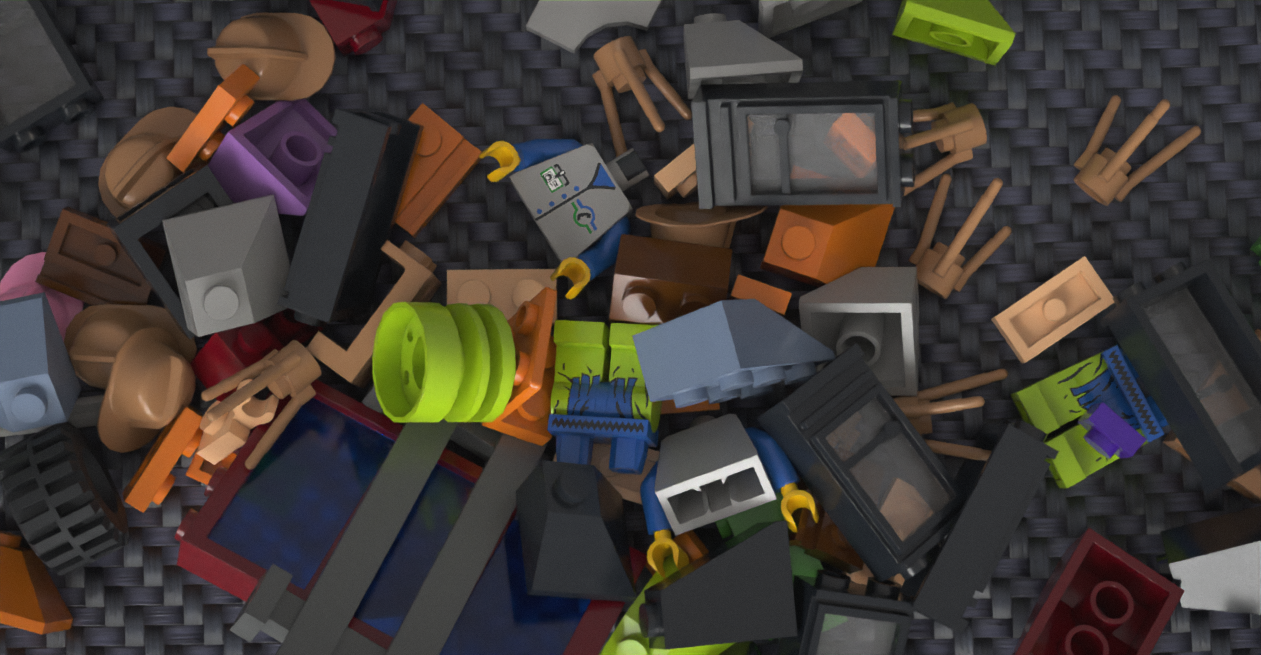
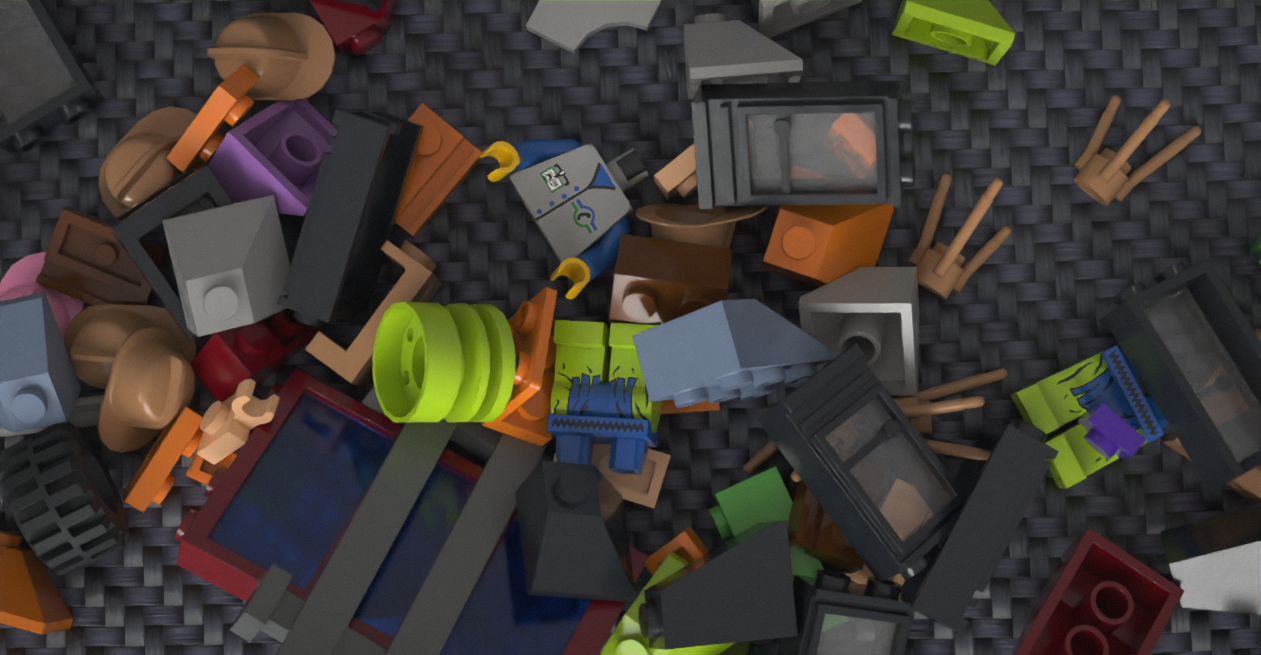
(284, 373): medium nougat plant -> none
(499, 287): light nougat plate -> none
(624, 68): medium nougat plant -> none
(711, 475): light grey torso -> none
(770, 296): orange plate -> none
(953, 131): medium nougat plant -> none
(1053, 310): light nougat plate -> none

